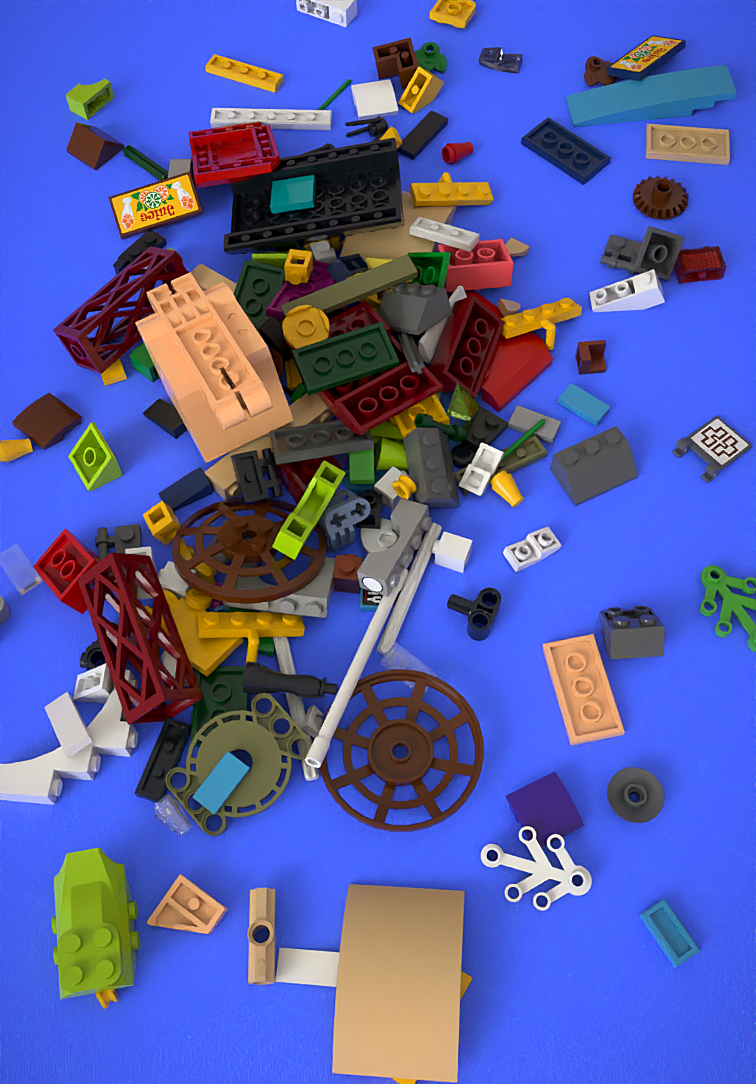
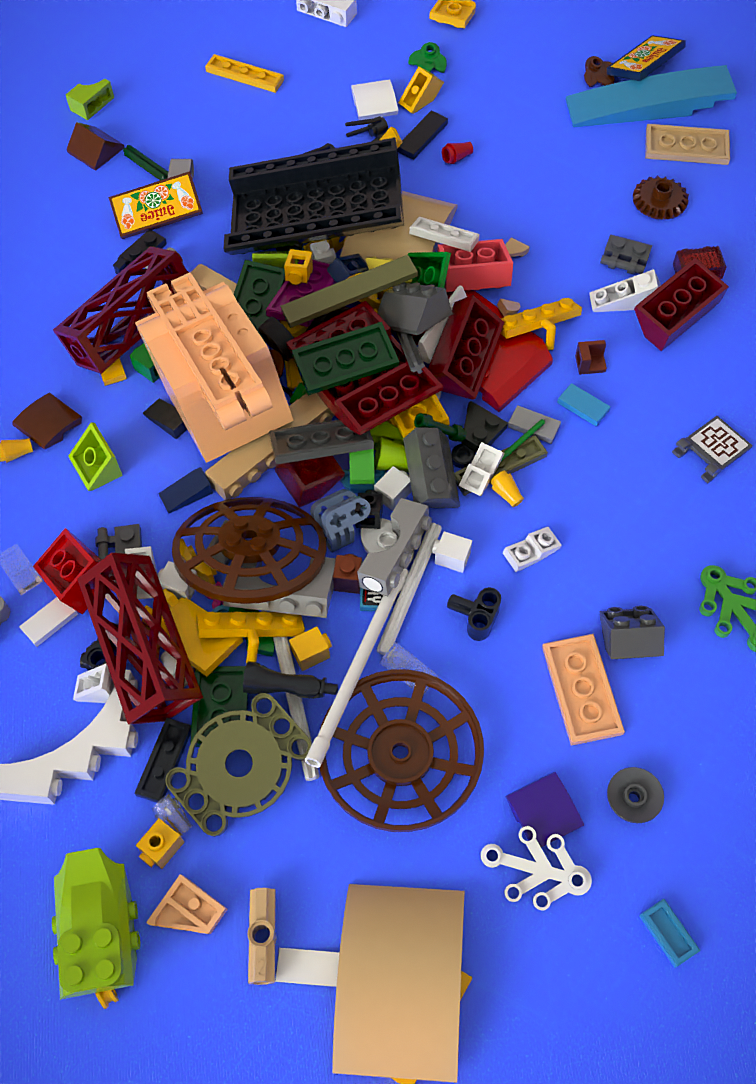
(47, 621): none -> white tile
(68, 725): white tile -> none
(159, 844): none -> yellow brick
(162, 522): yellow brick -> none
(197, 600): yellow tile -> none
(221, 783): dark azure tile -> none
(232, 153): red slope -> none
(250, 476): black plate -> none
(273, 117): white tile -> none
(293, 194): teal tile -> none
(305, 326): yellow tile -> none
(309, 510): lime arch -> none
(310, 648): none -> yellow brick
(312, 721): white tile -> none
(335, 94): green axle -> none
(396, 59): reddish brown brick -> none
(404, 487): yellow bush -> none
(450, 194): yellow plate -> none
(462, 404): clear neon green slope -> none
(495, 59): clear smoke slope -> none
(565, 150): dark blue tile -> none
(594, 466): dark grey slope -> none
(658, 252): dark grey slope -> none
(679, 303): none -> dark red slope

